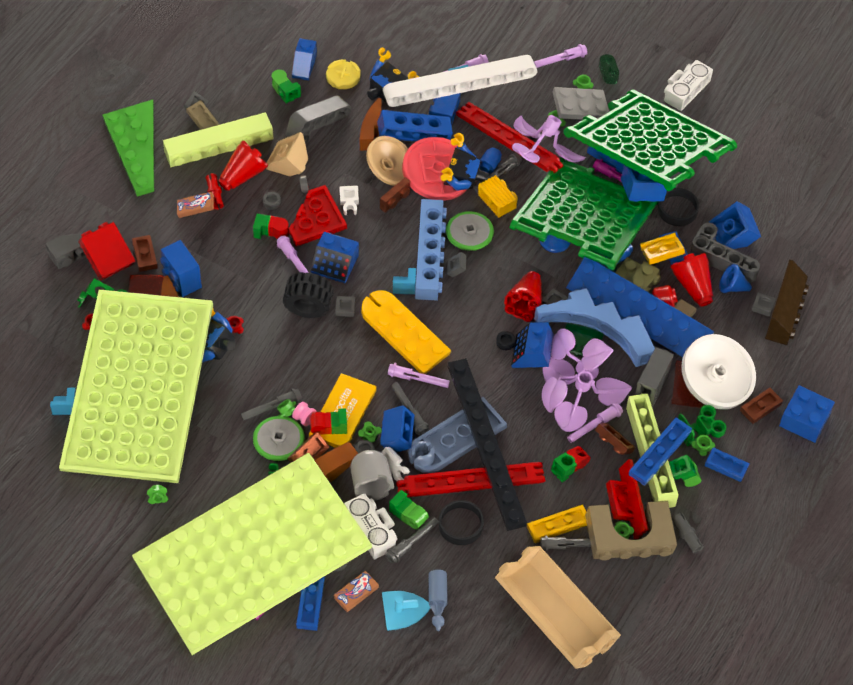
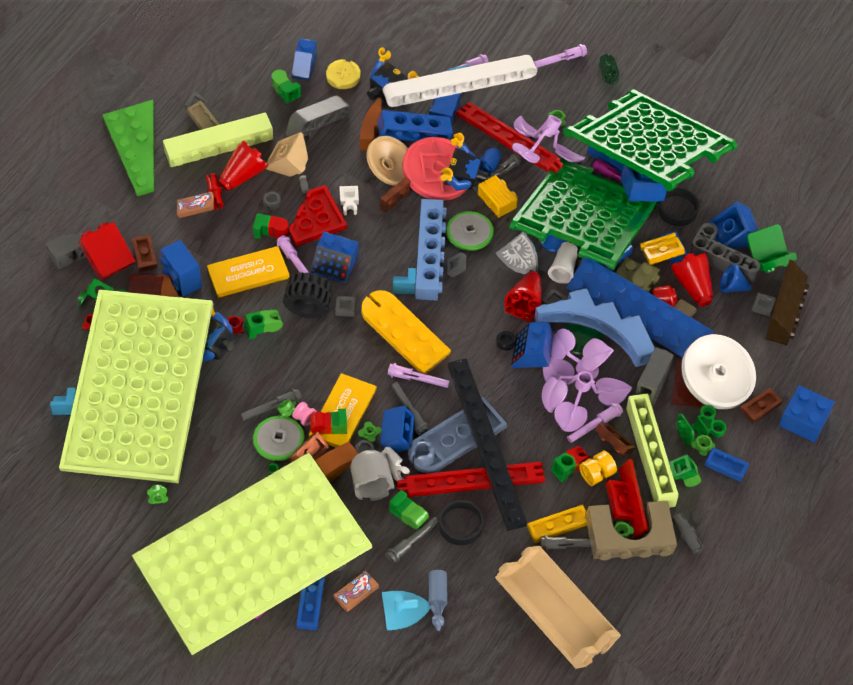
(247, 271): none -> yellow tile
(262, 322): none -> leg
(368, 520): white piece -> none
(519, 254): none -> shield
(563, 265): none -> white plant
(578, 103): light grey plate -> none
(583, 82): bright green plate -> none
(598, 468): none -> yellow wheel
(660, 451): blue plate -> none
(691, 82): white piece -> none
(769, 248): none -> green bracket

